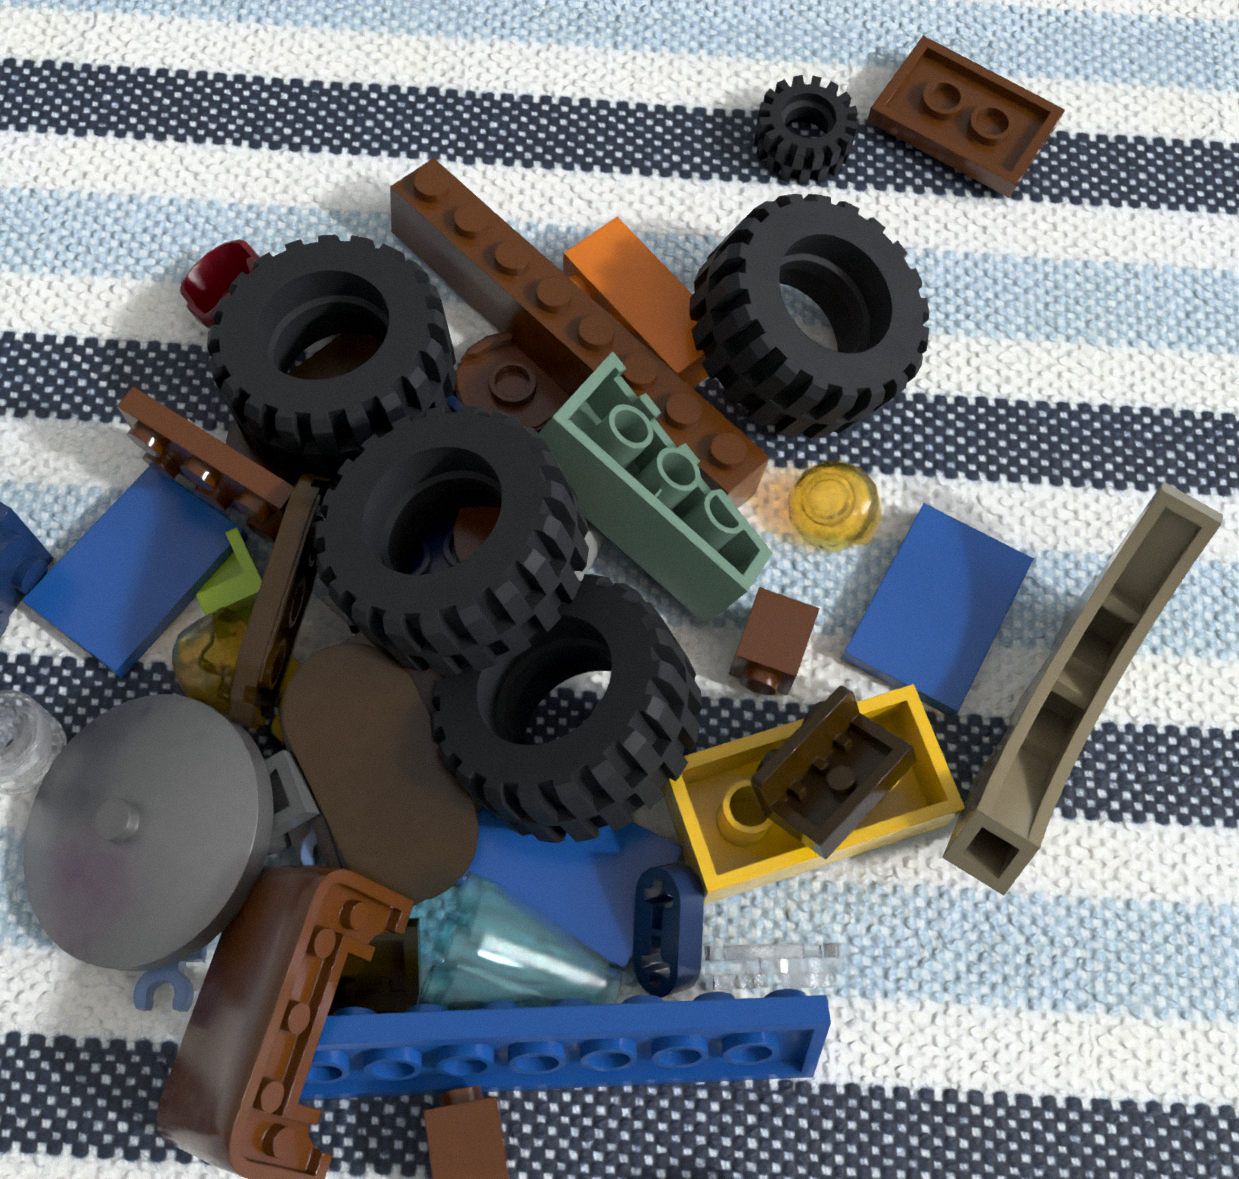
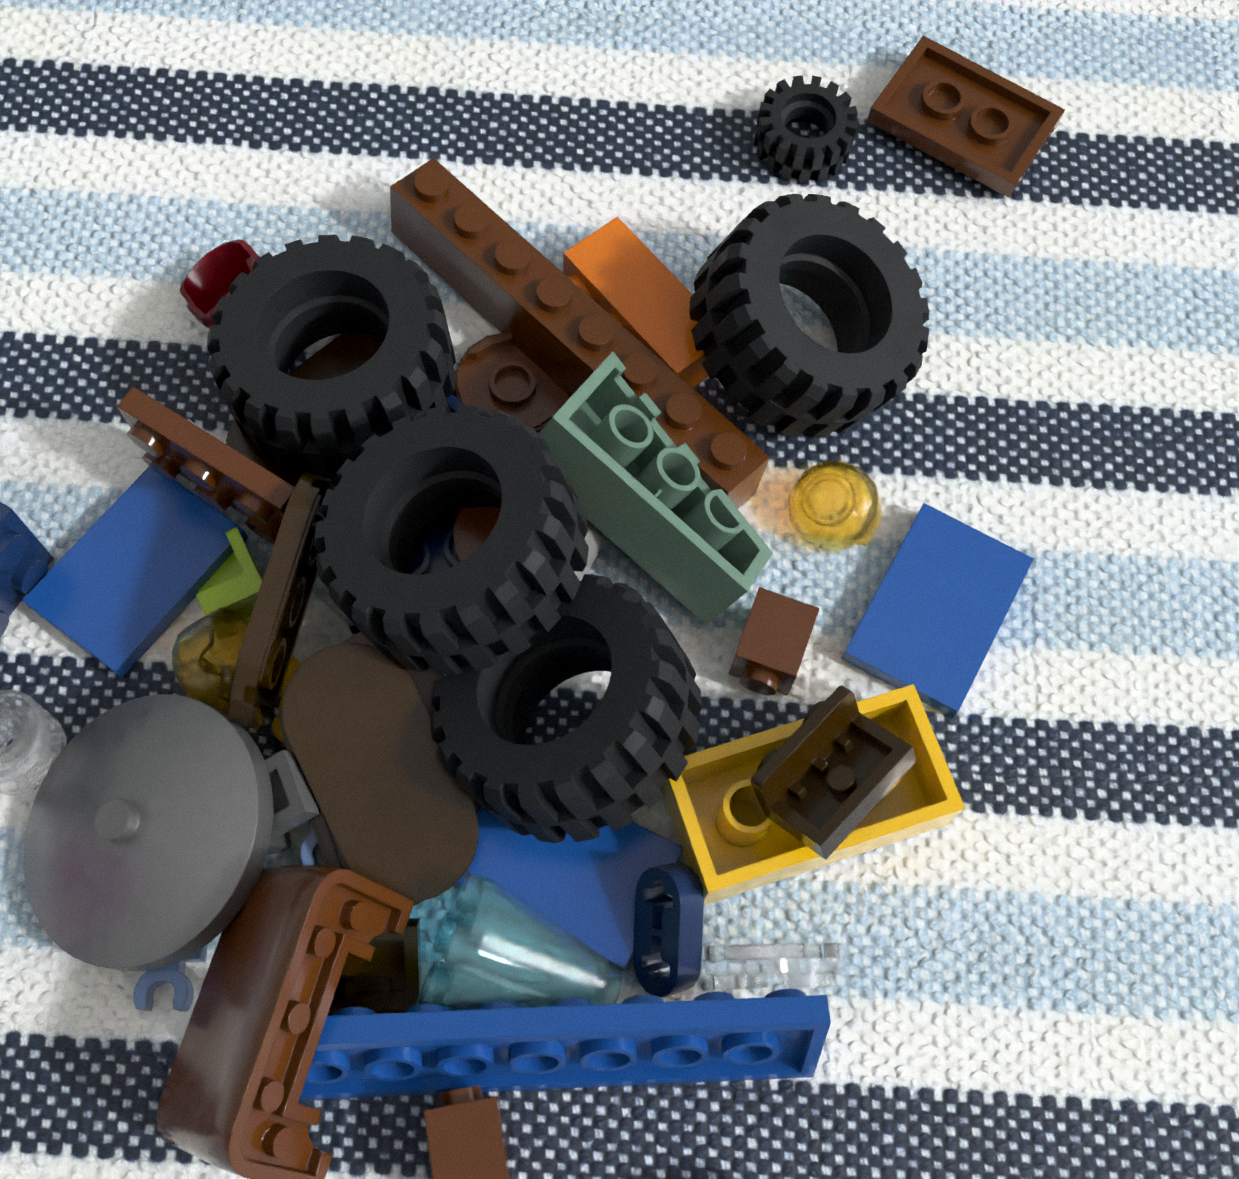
(1057, 711): dark tan arch -> none

